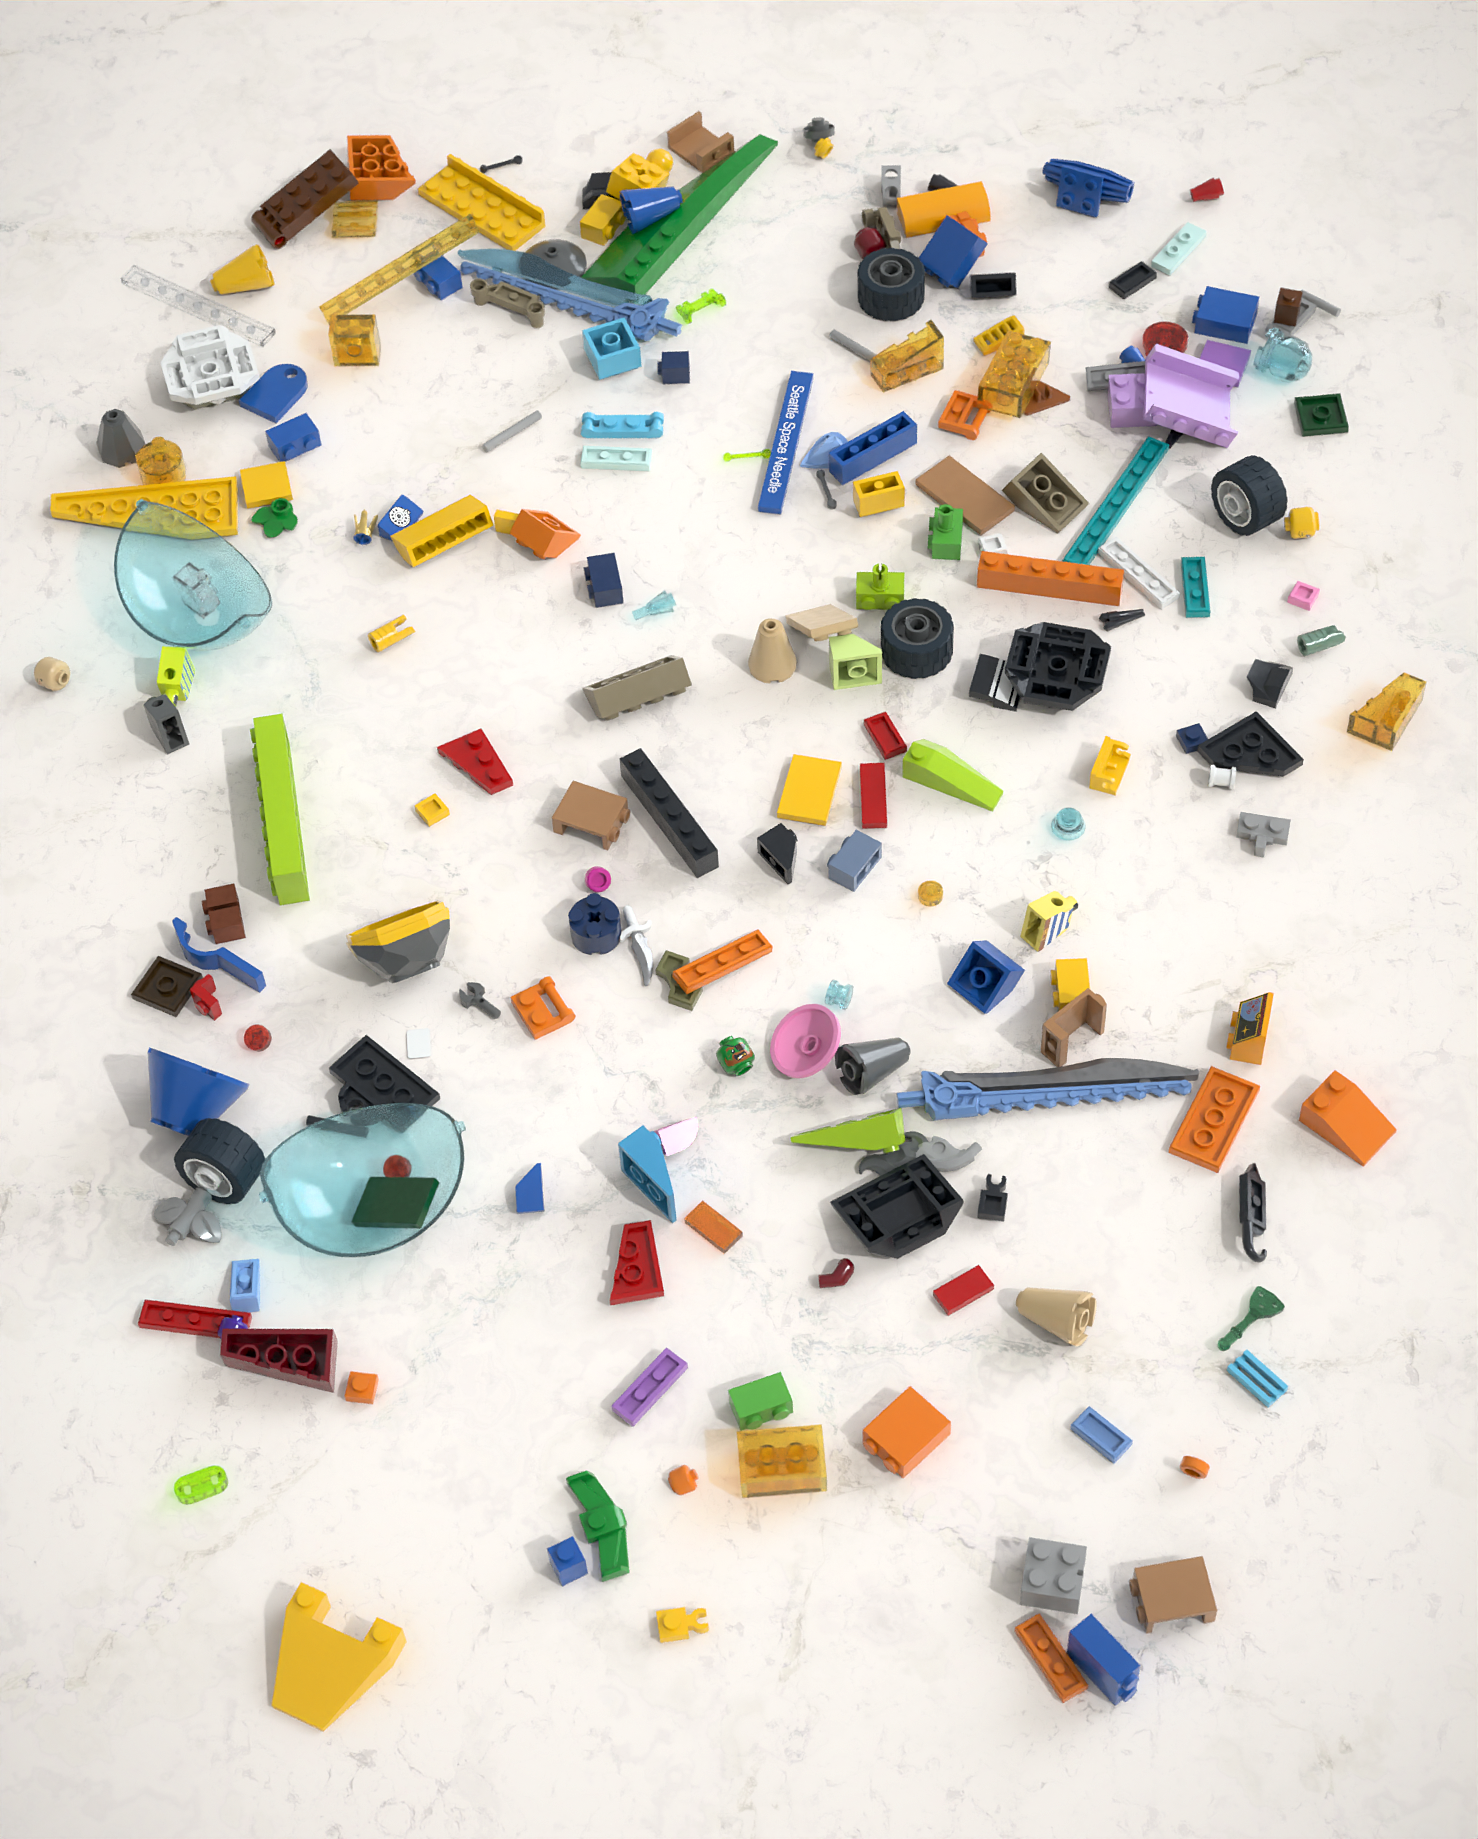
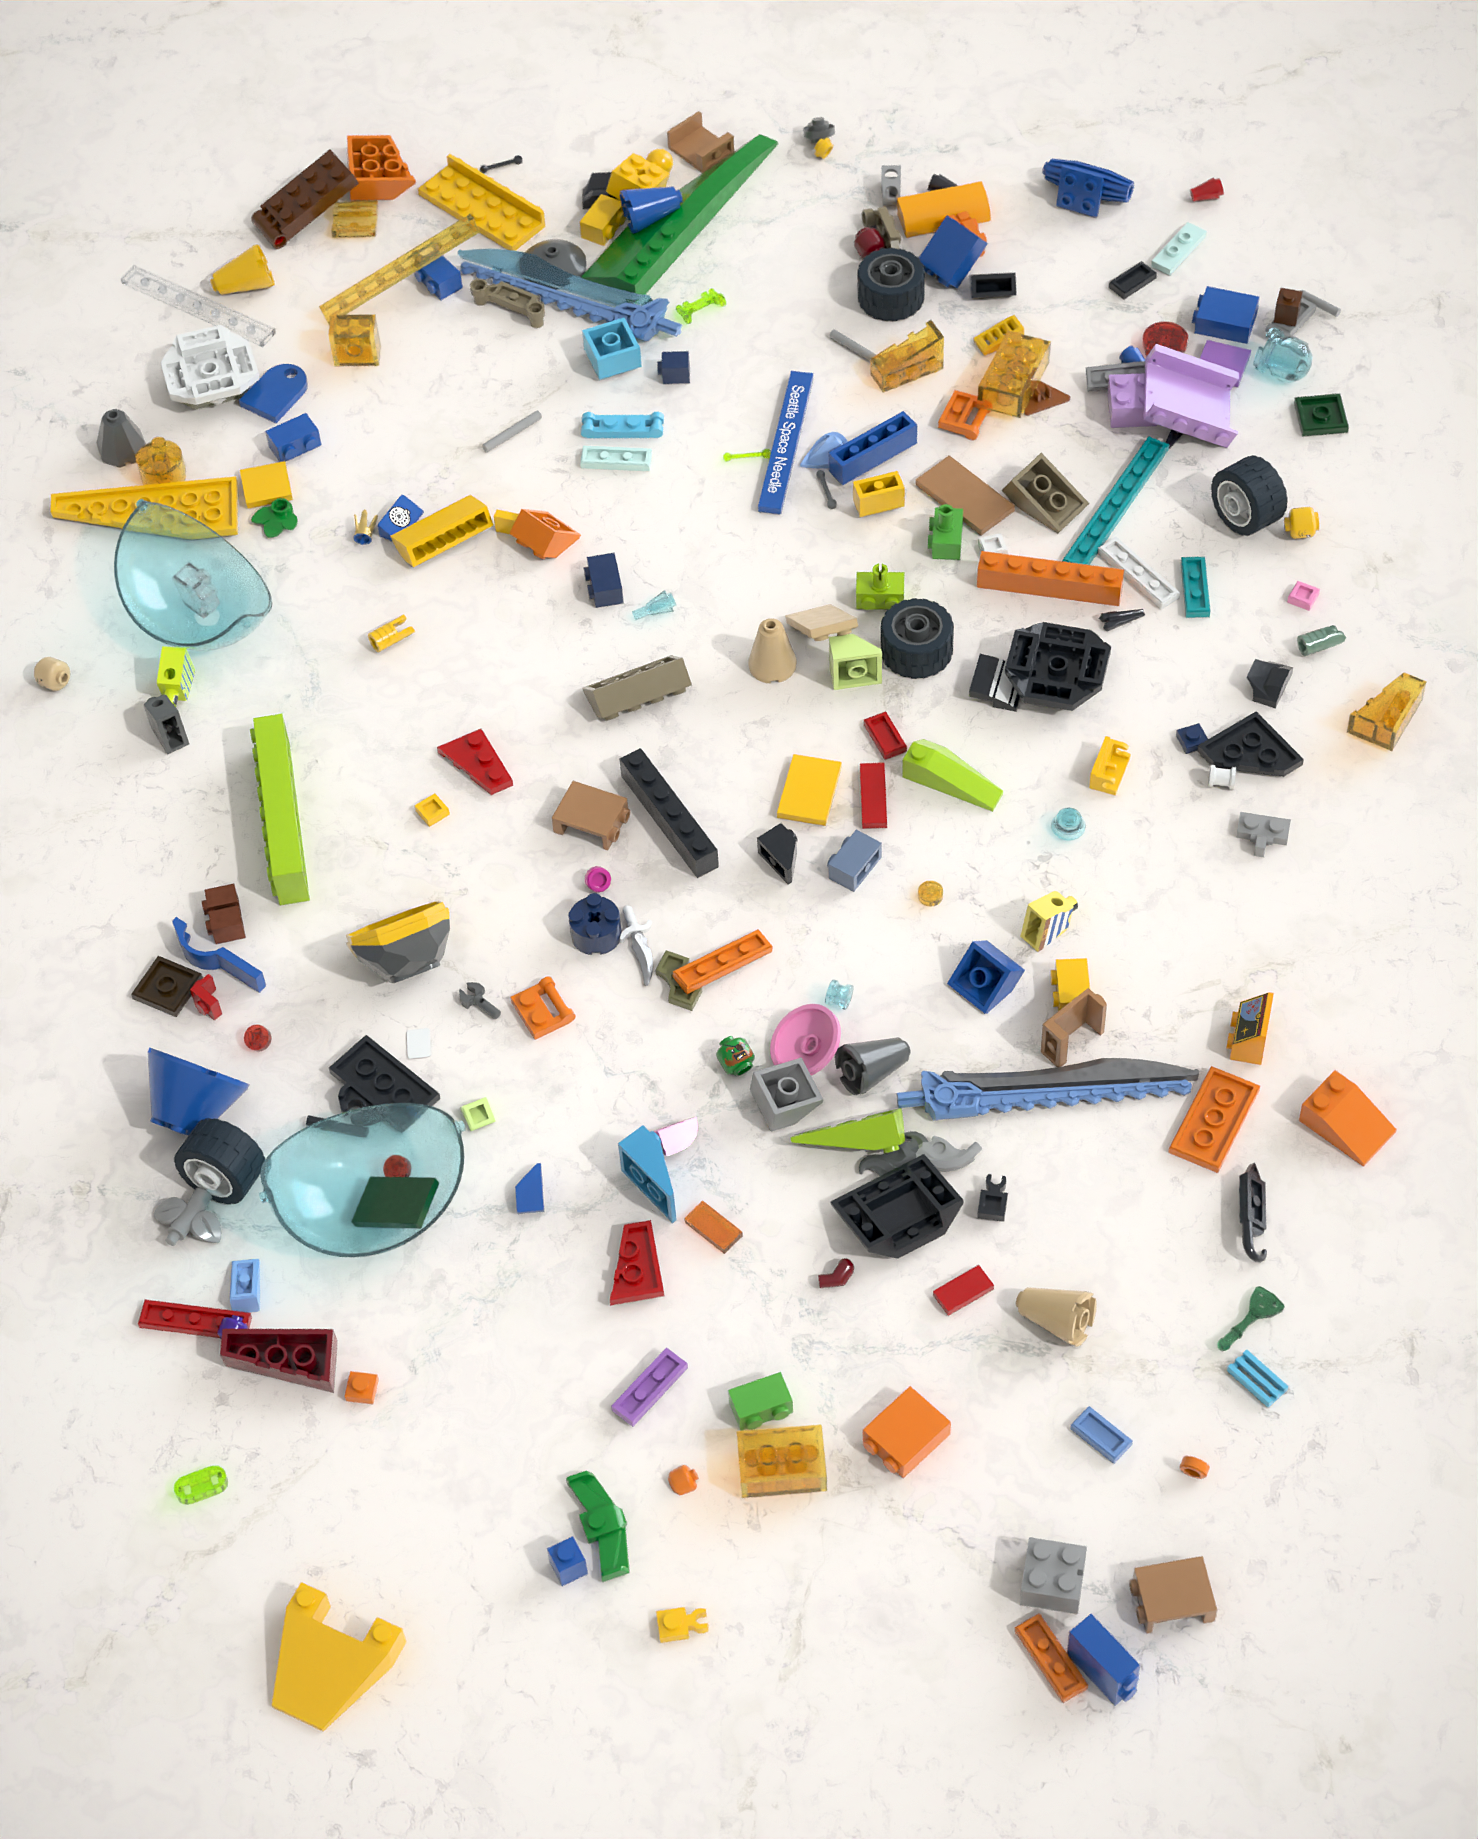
(477, 1114): none -> yellowish green slope
(785, 1093): none -> light grey slope

